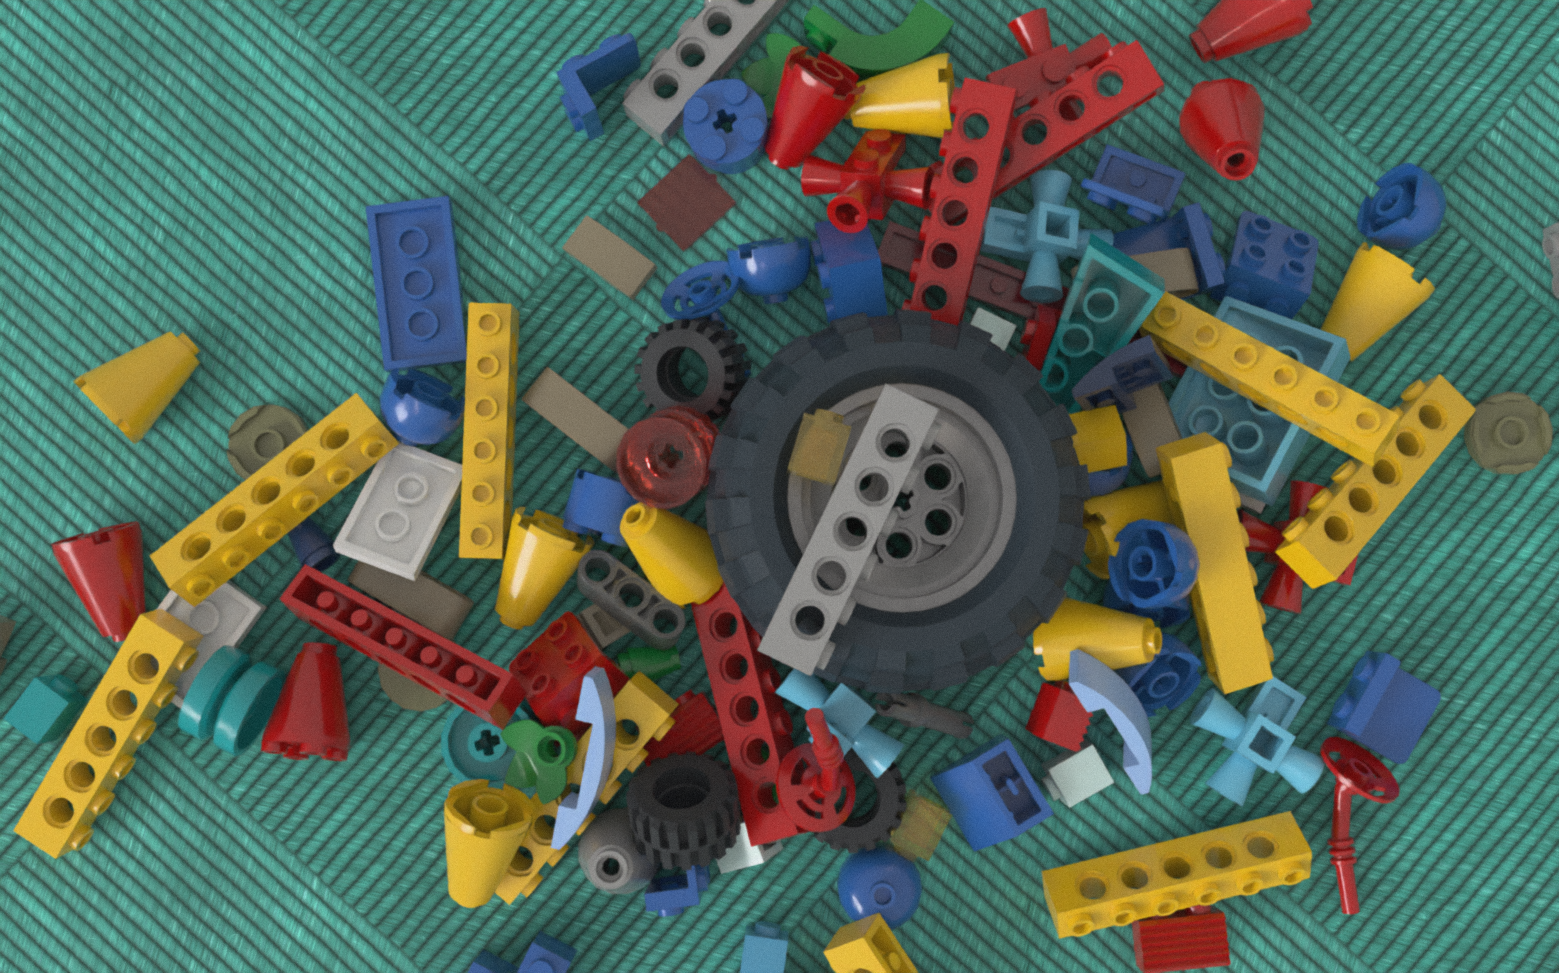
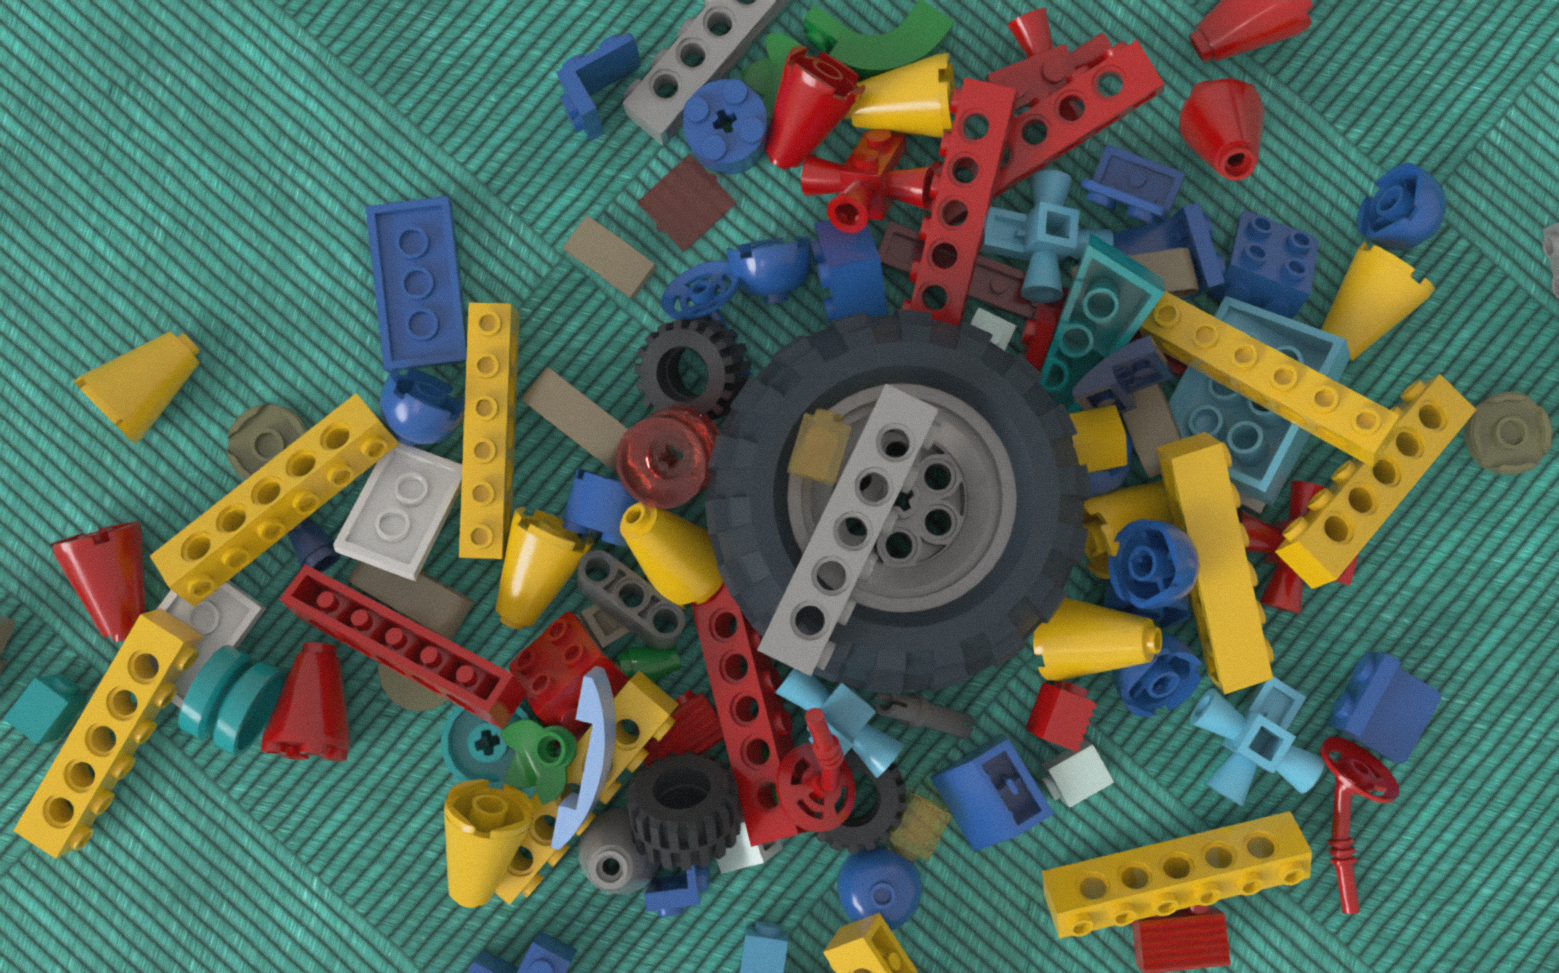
(1102, 688): light blue slope -> none

